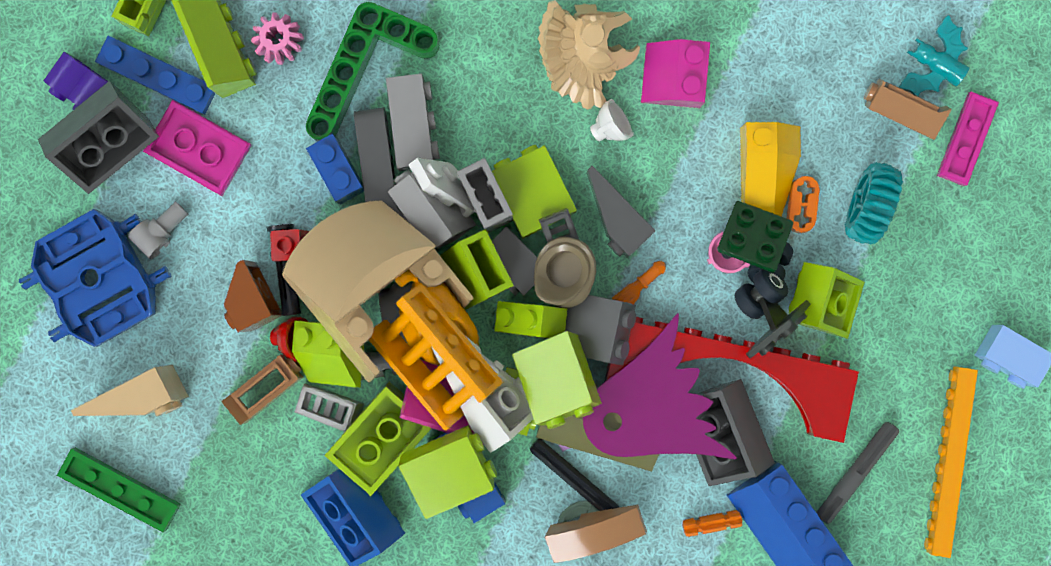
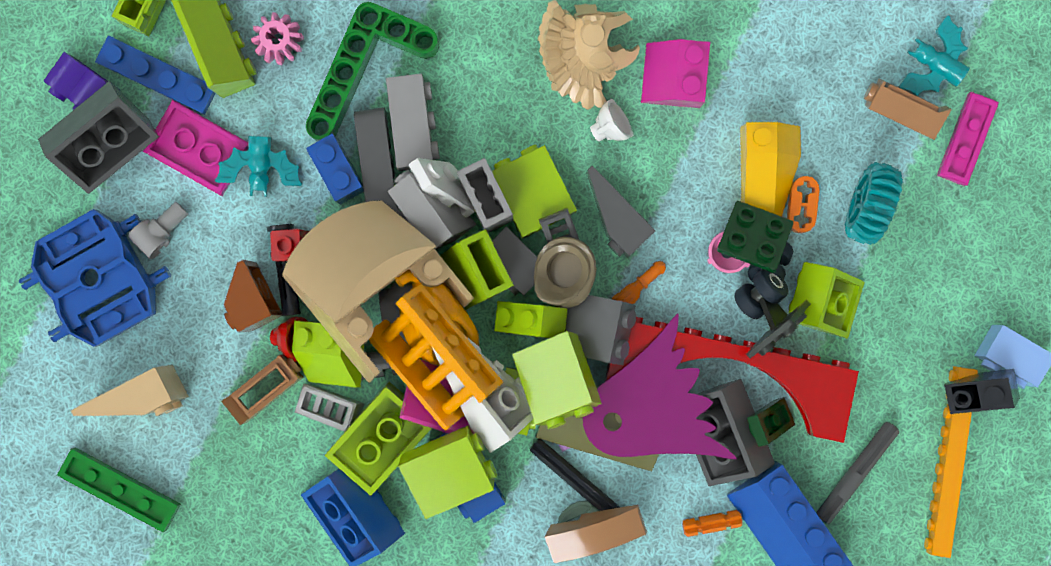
(259, 160): none -> teal animal
(771, 421): none -> dark green plate
(983, 392): none -> black slope

